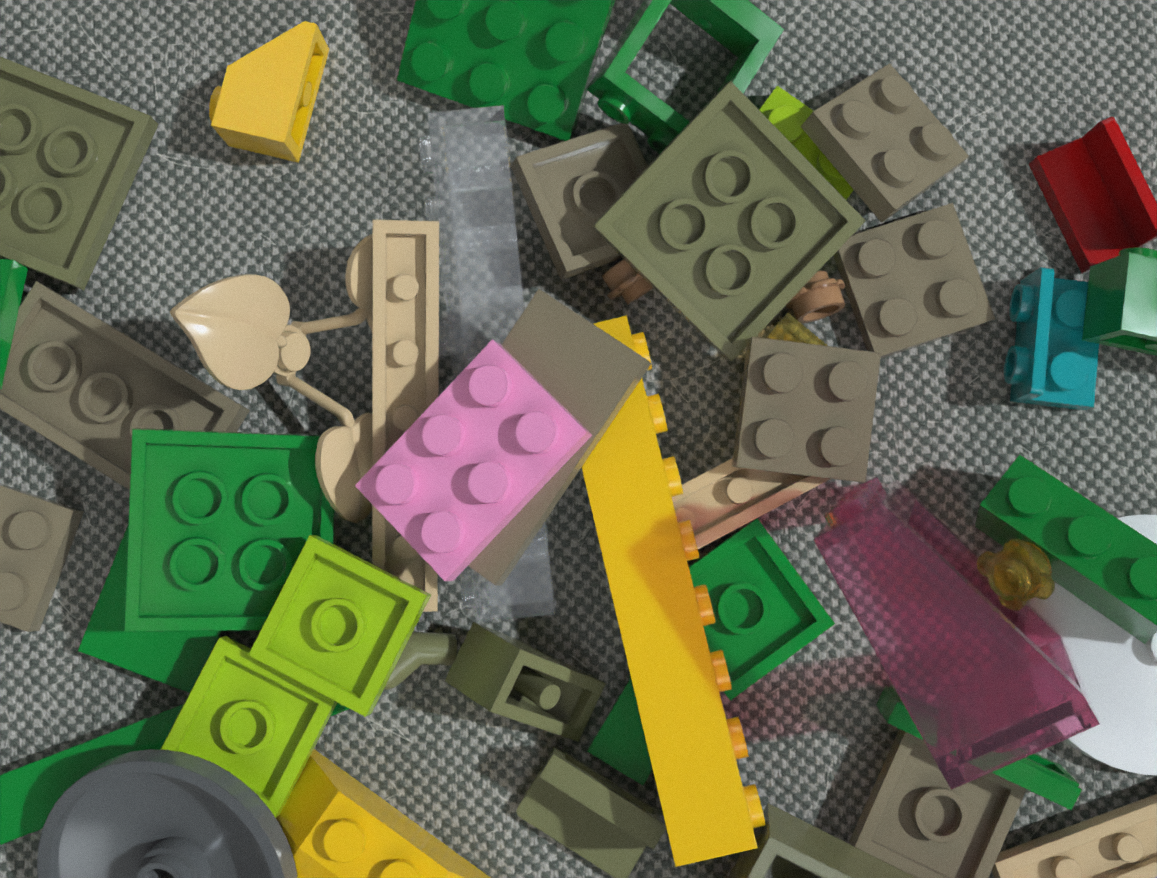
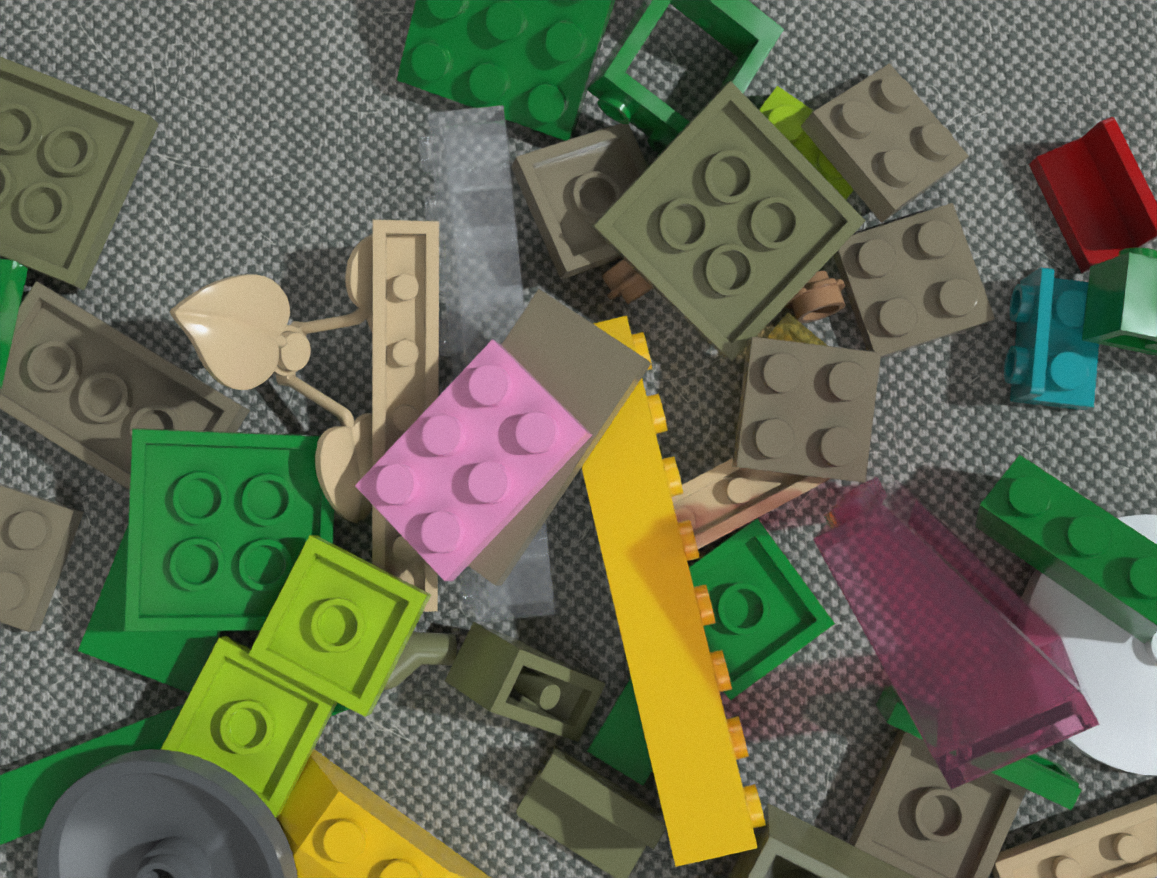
(271, 94): yellow slope -> none
(1017, 573): clear yellow plate -> none

